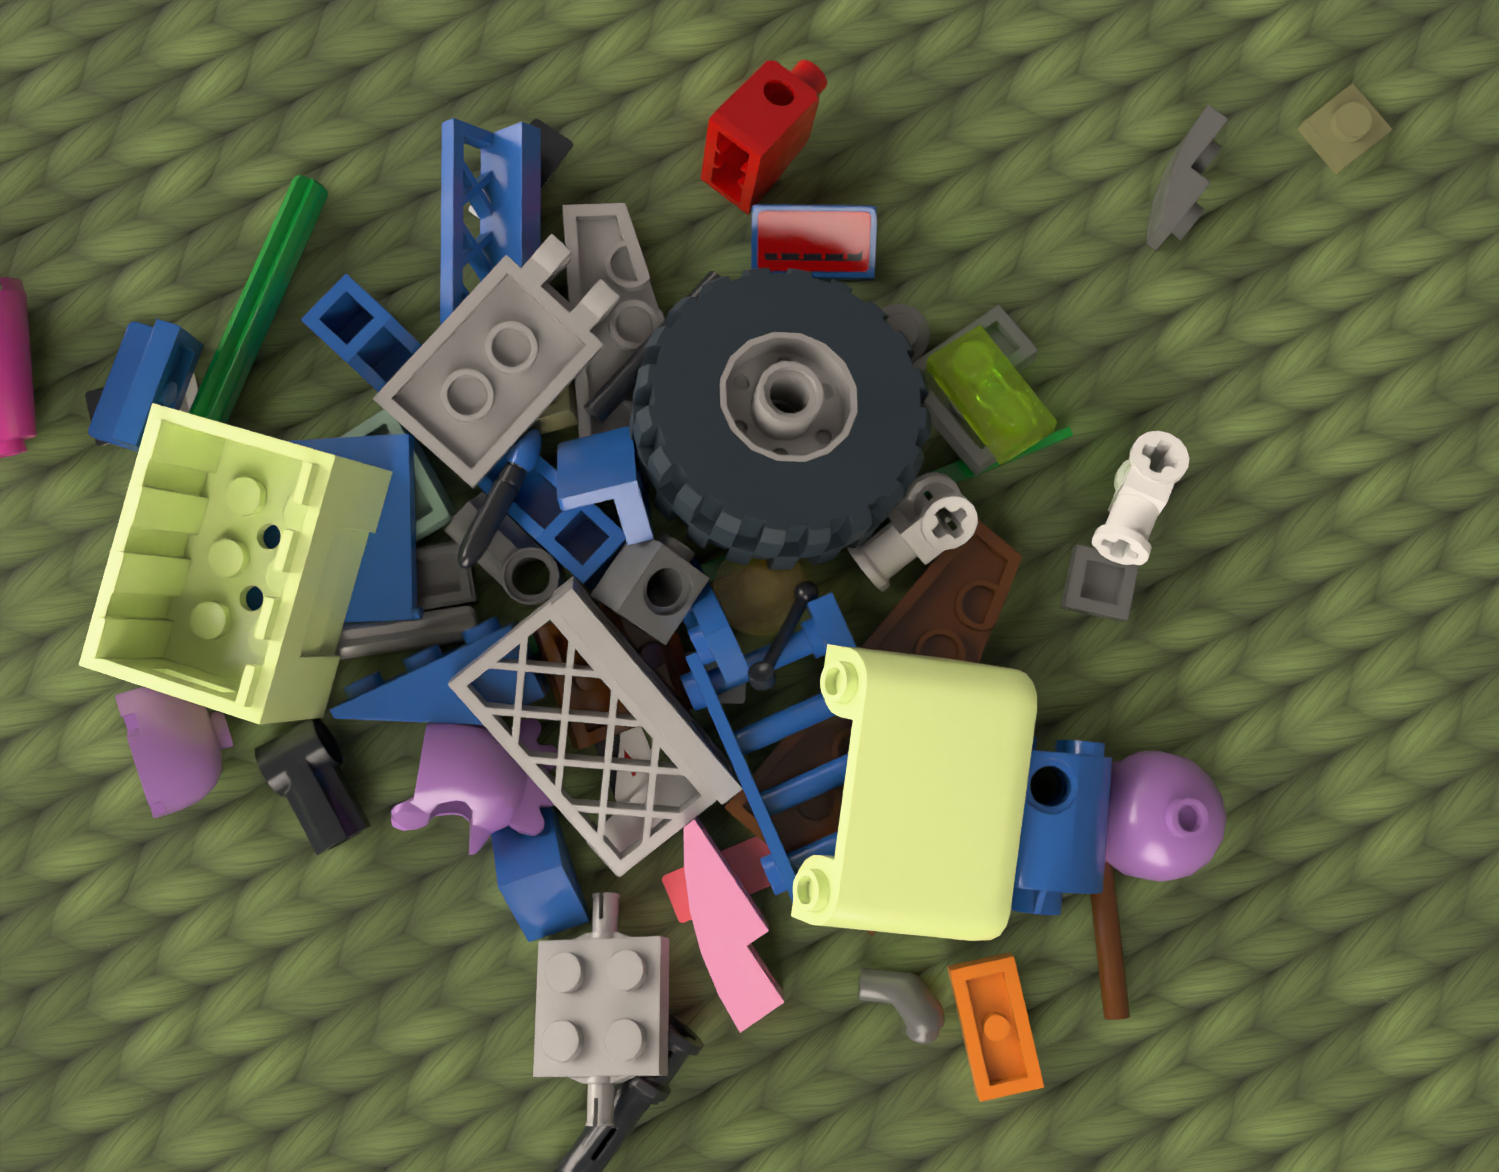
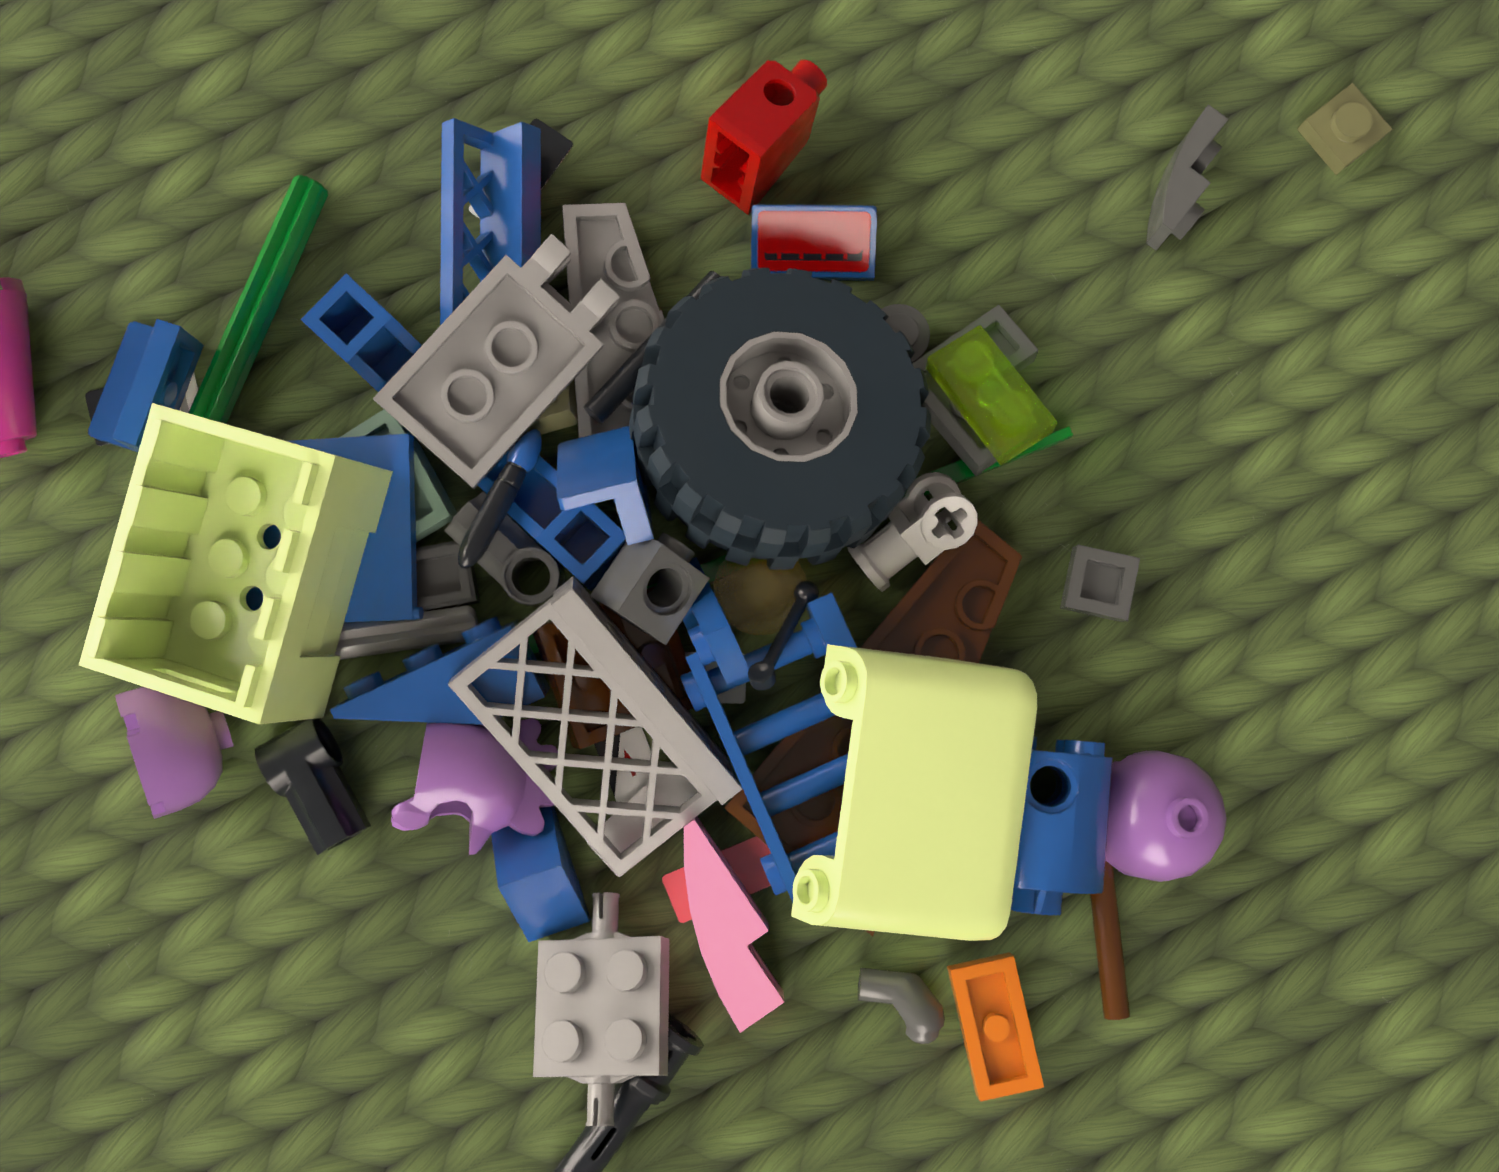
(1140, 495): white connector -> none

